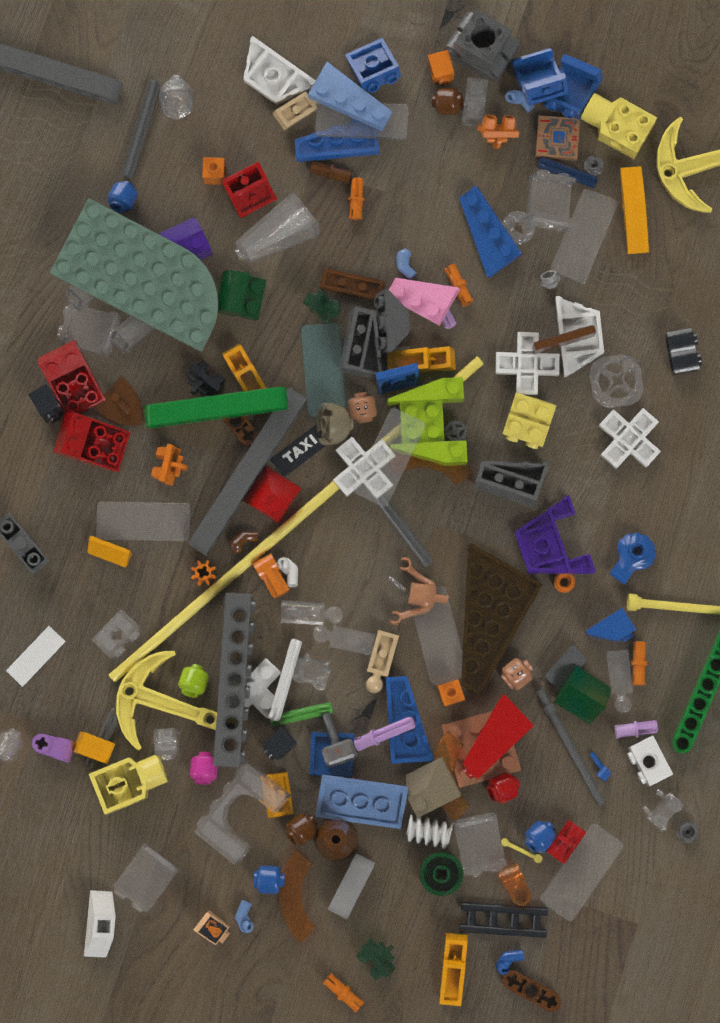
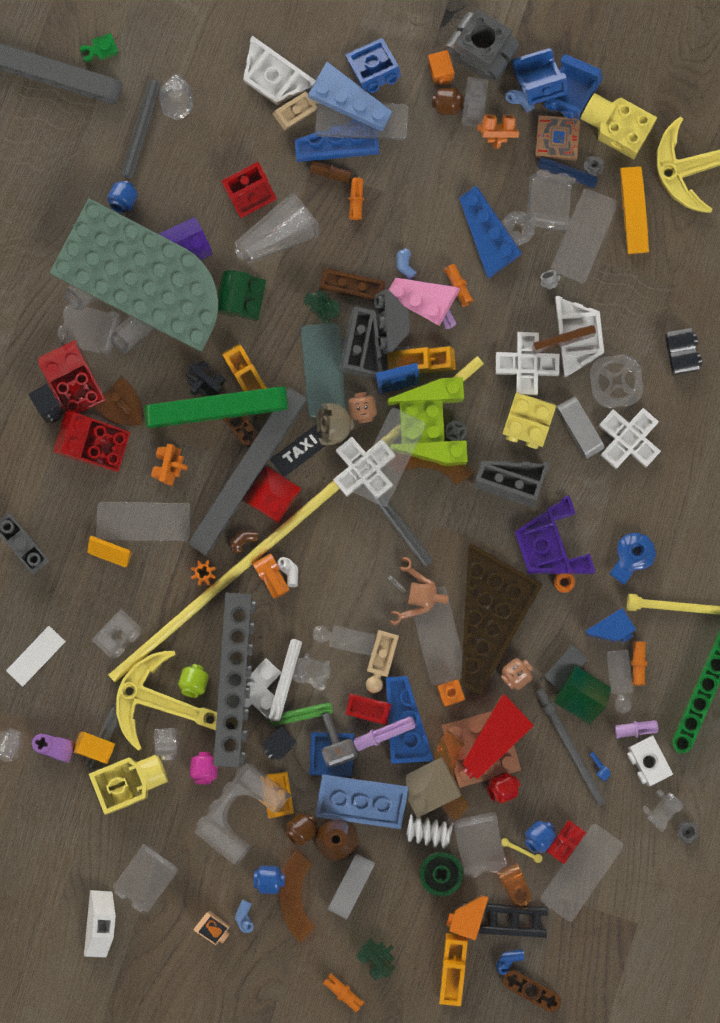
(102, 47): none -> green plate
(213, 170): orange brick -> none
(309, 613): clear plate -> none
(368, 709): none -> red plate
(468, 918): none -> orange slope
(580, 427): none -> light grey beam

